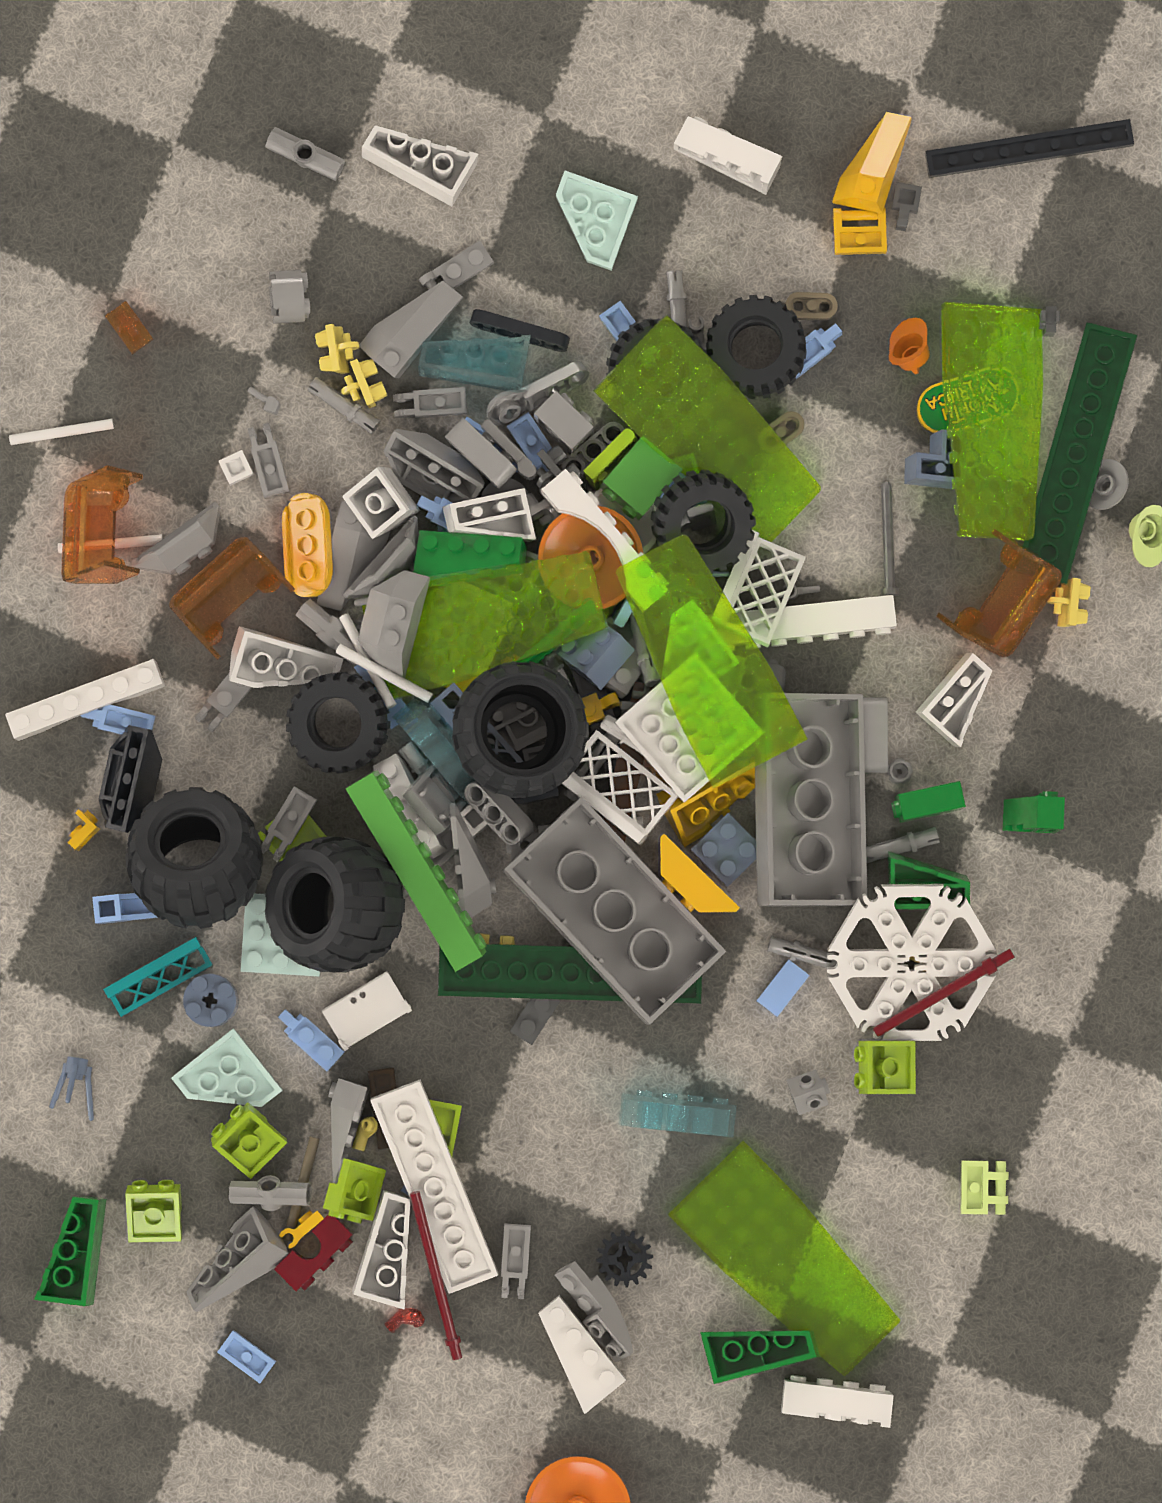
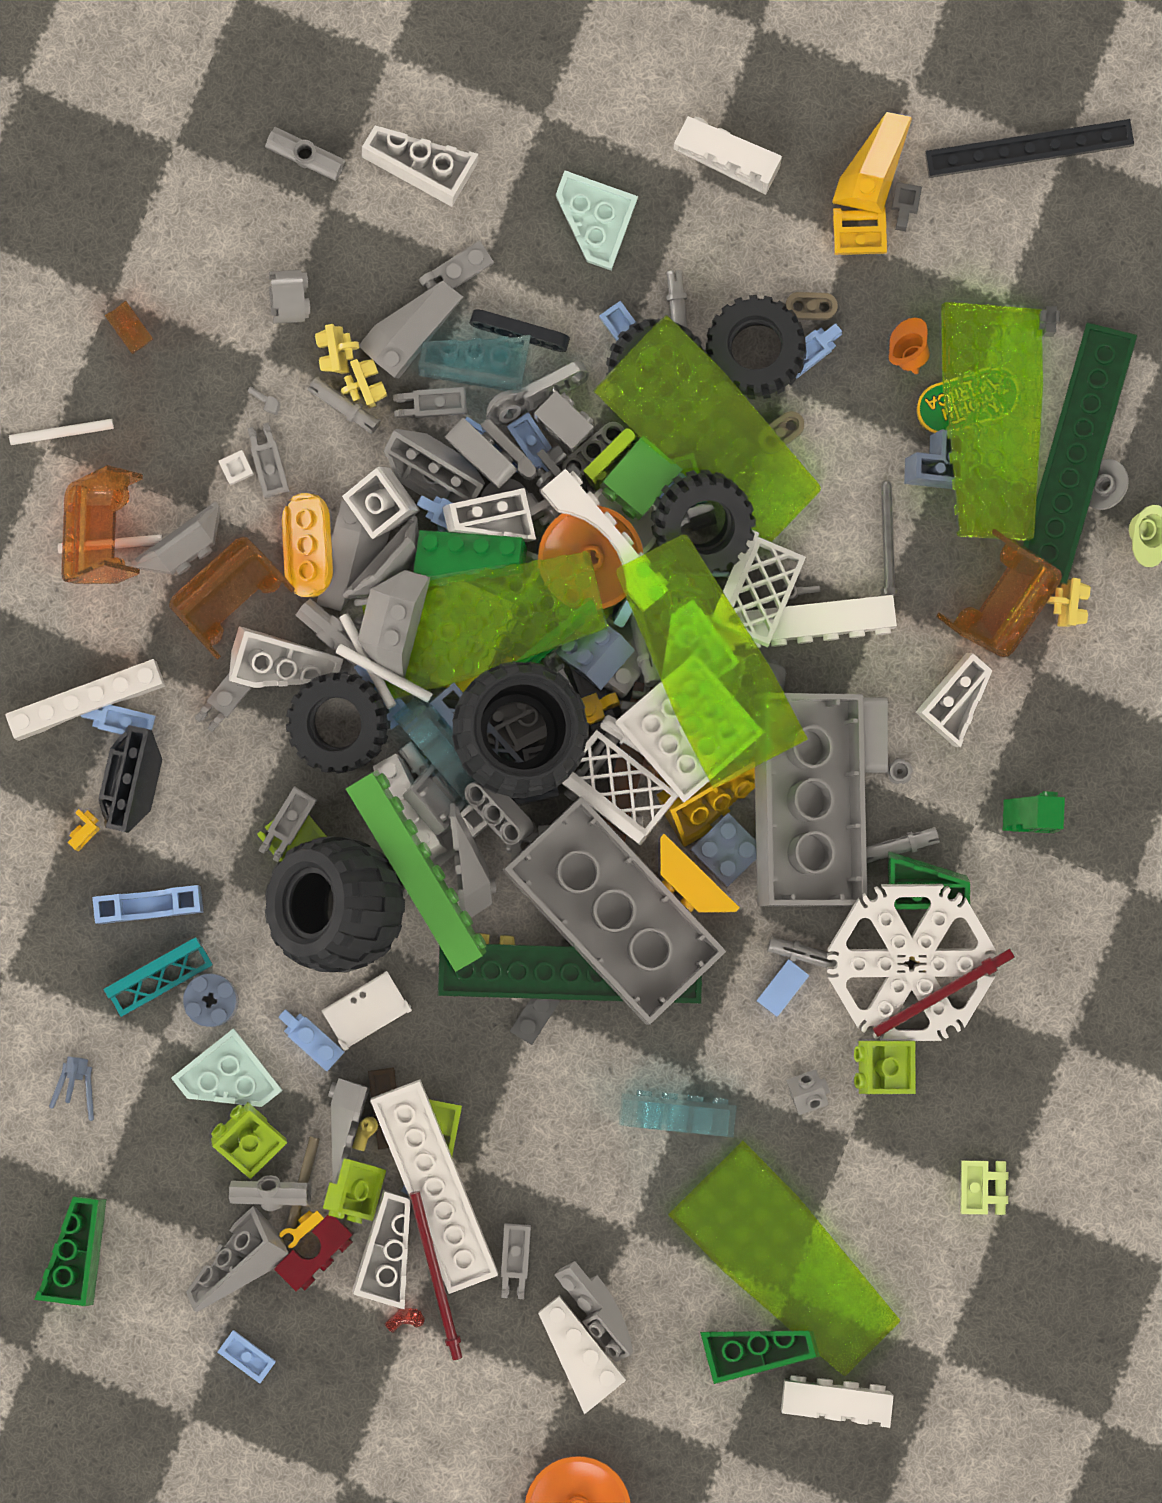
(154, 1211): lime plate -> none
(199, 892): black tyre -> none
(258, 947): light aqua plate -> none
(637, 1257): black gear -> none
(699, 331): light grey hand -> none
(928, 802): green brick -> none

